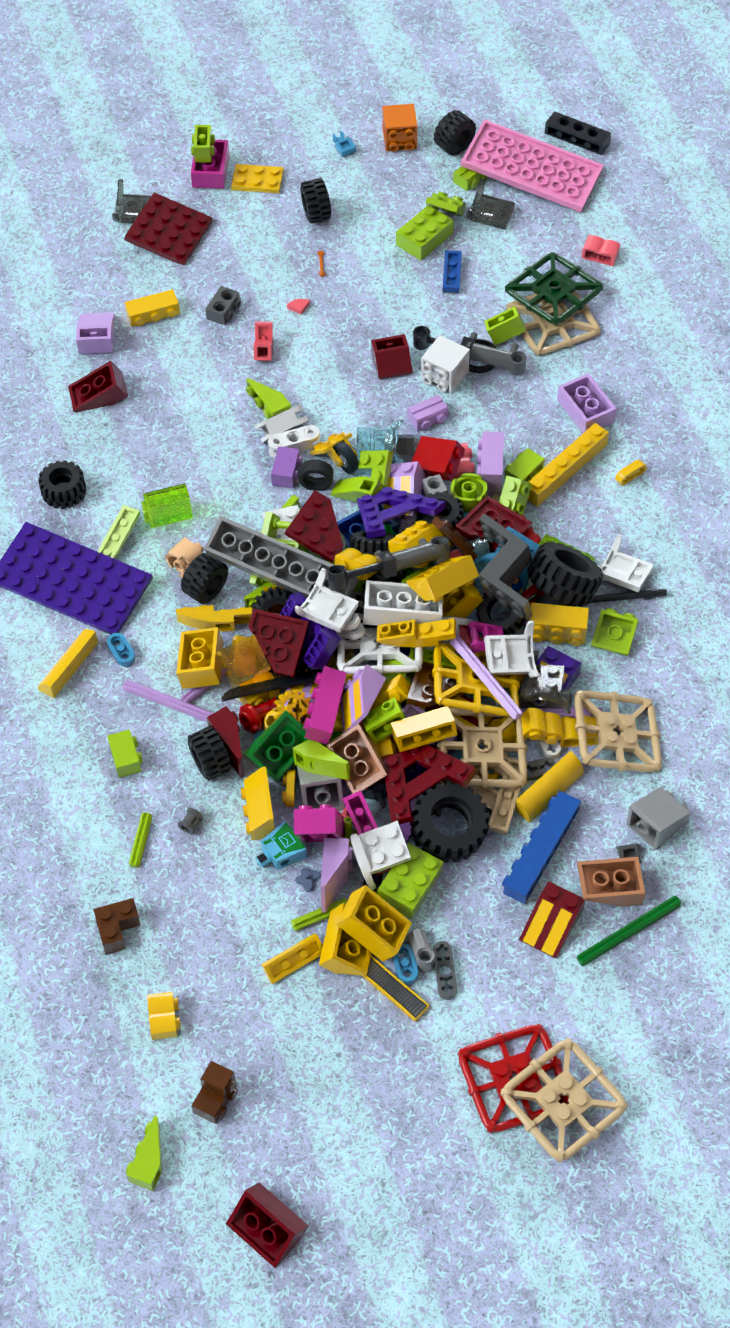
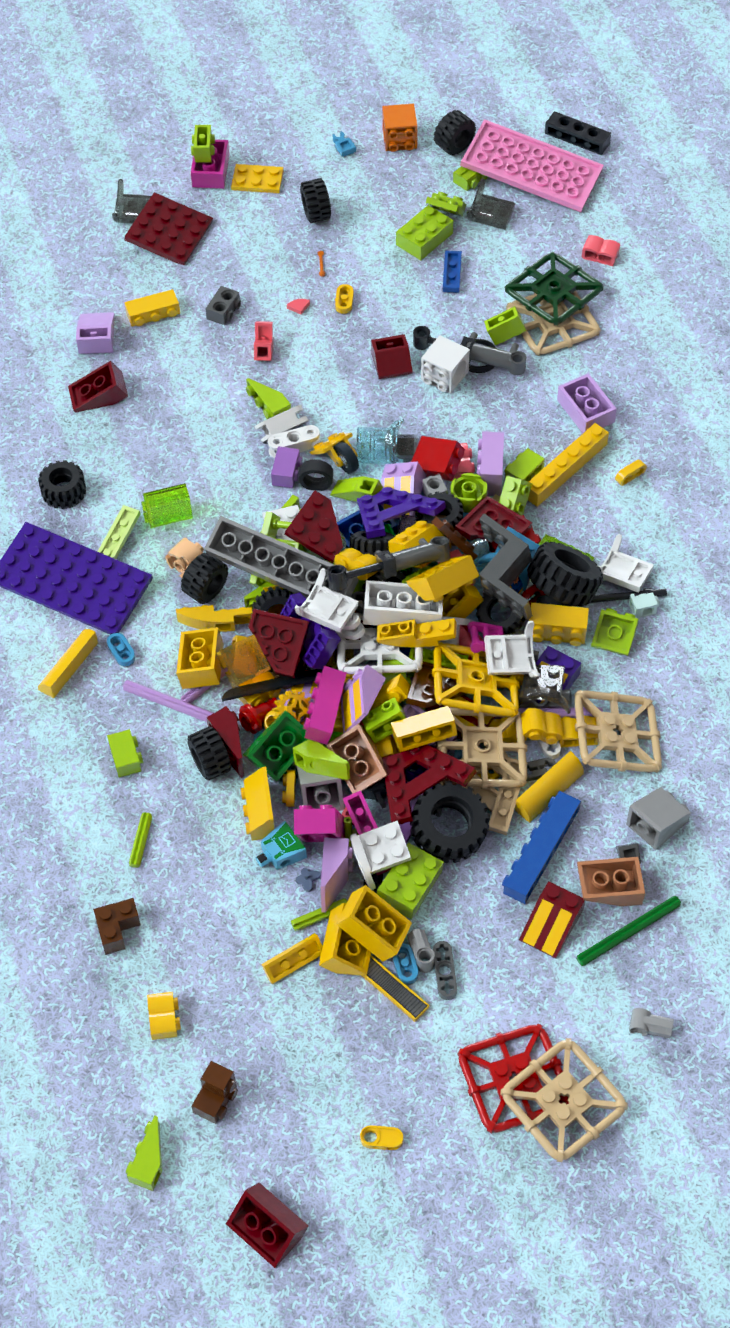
(190, 820): dark grey bush -> none
(343, 299): none -> yellow plate
(379, 463): lime plate -> none
(387, 1137): none -> yellow piece
(428, 413): lavender brick -> none
(486, 677): lavender axle -> none
(643, 604): none -> light aqua brick
(645, 1023): none -> light grey piece

